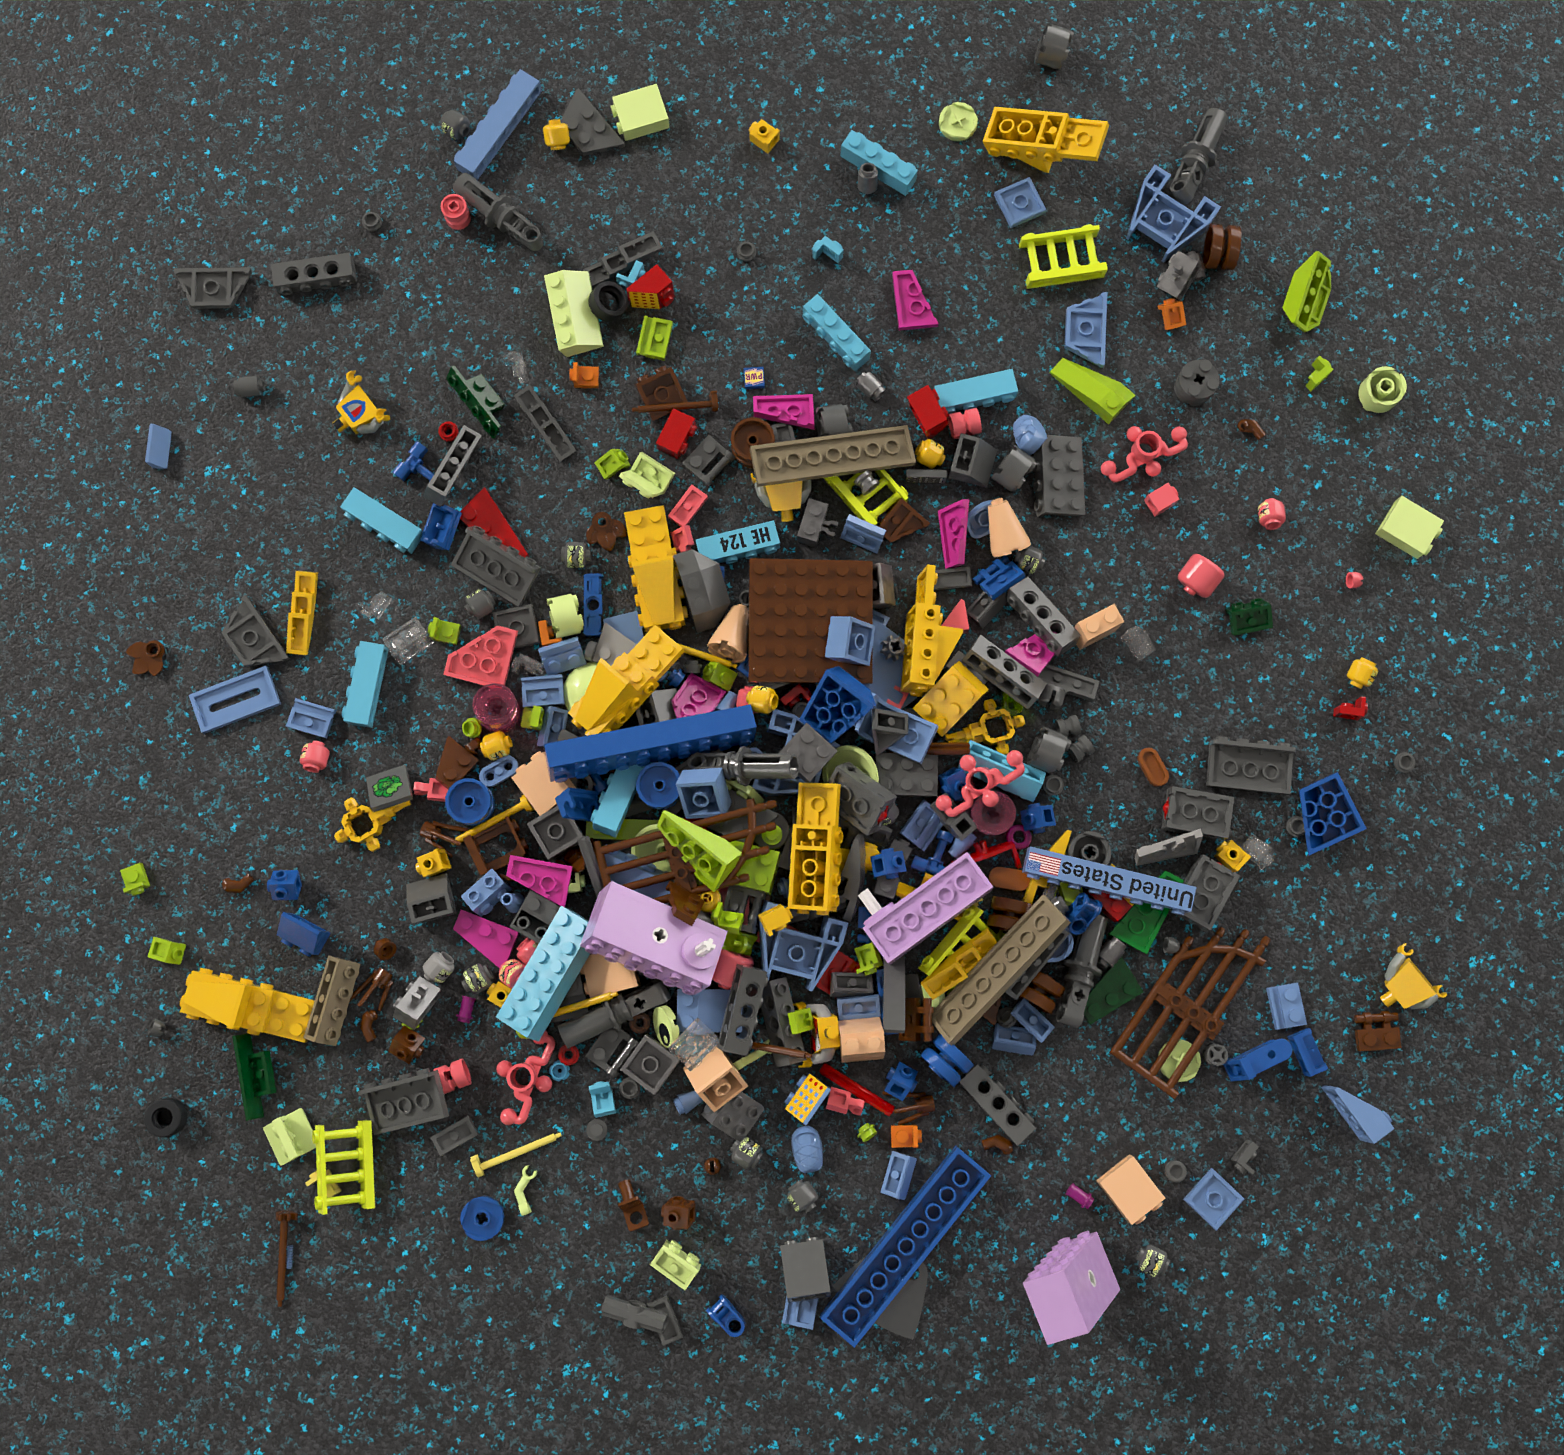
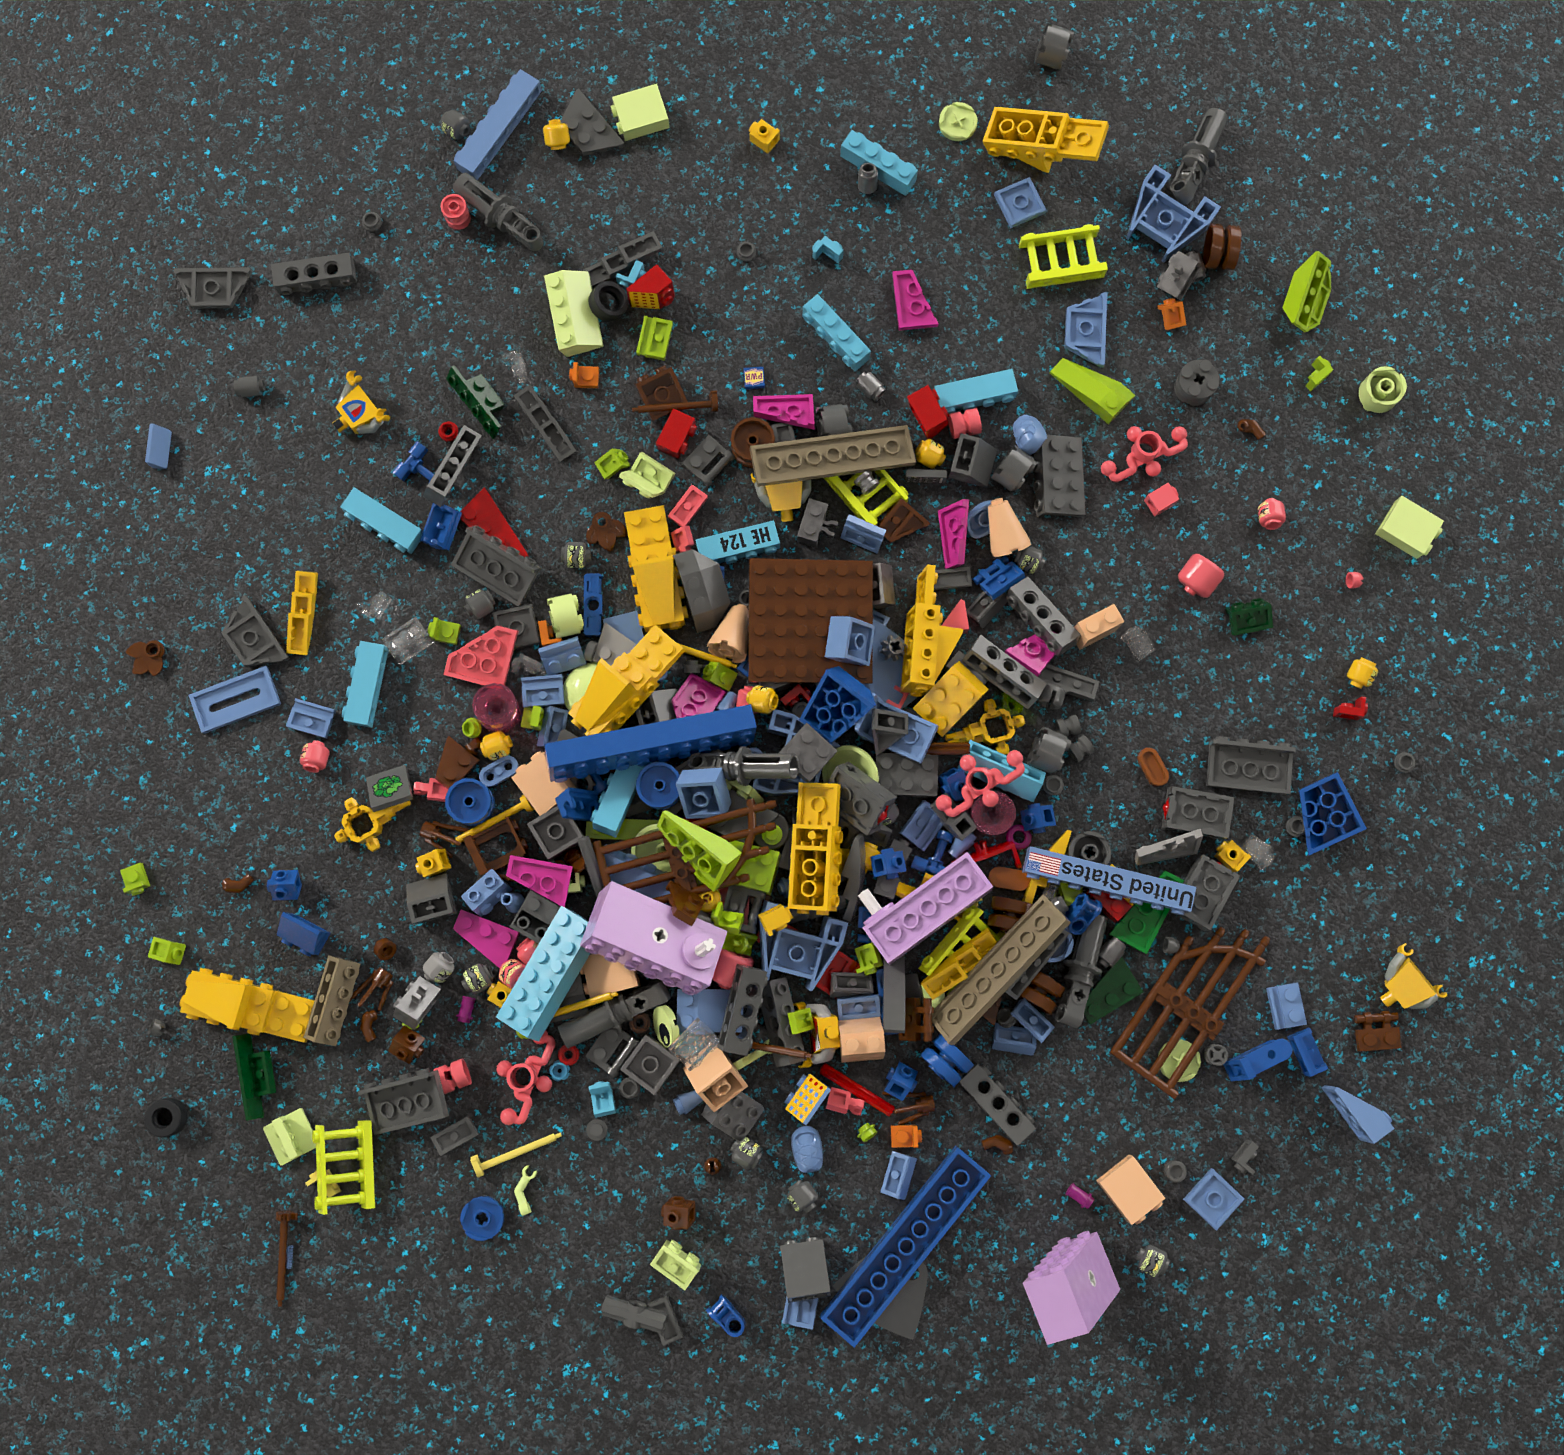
(630, 1205): reddish brown bracket -> none
(675, 677): blue plate -> none

